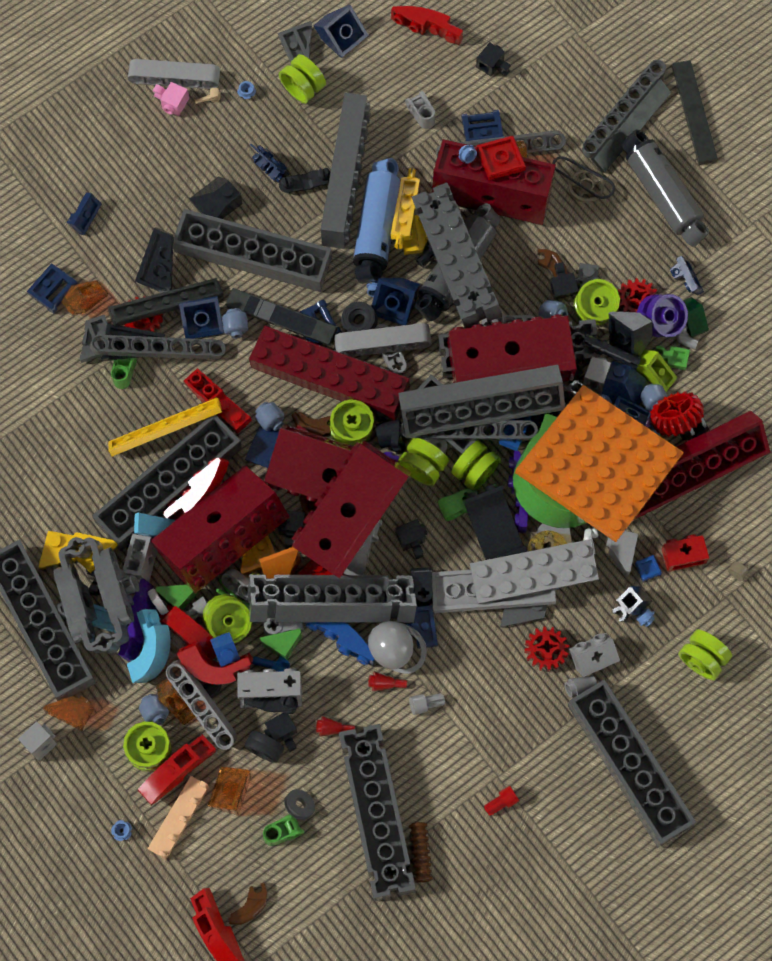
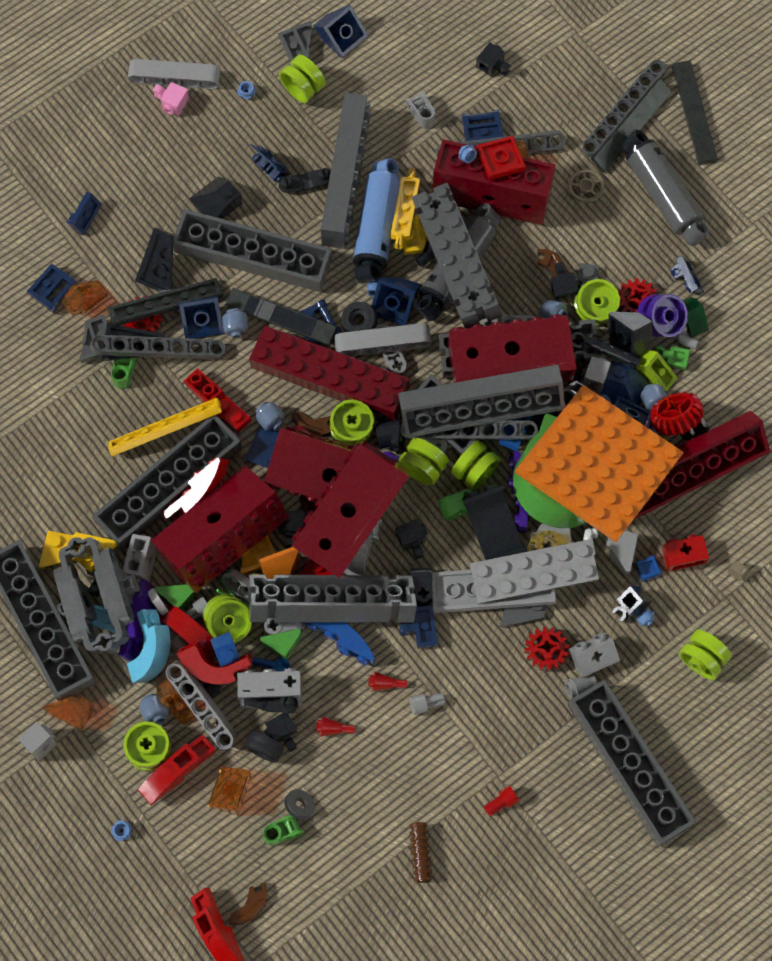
(150, 525): medium azure tile -> none
(178, 817): light nougat hinge -> none
(214, 96): tan hand -> none
(377, 812): dark grey brick -> none
(393, 646): light grey piece -> none
(422, 19): red slope -> none
(585, 168): black piece -> none

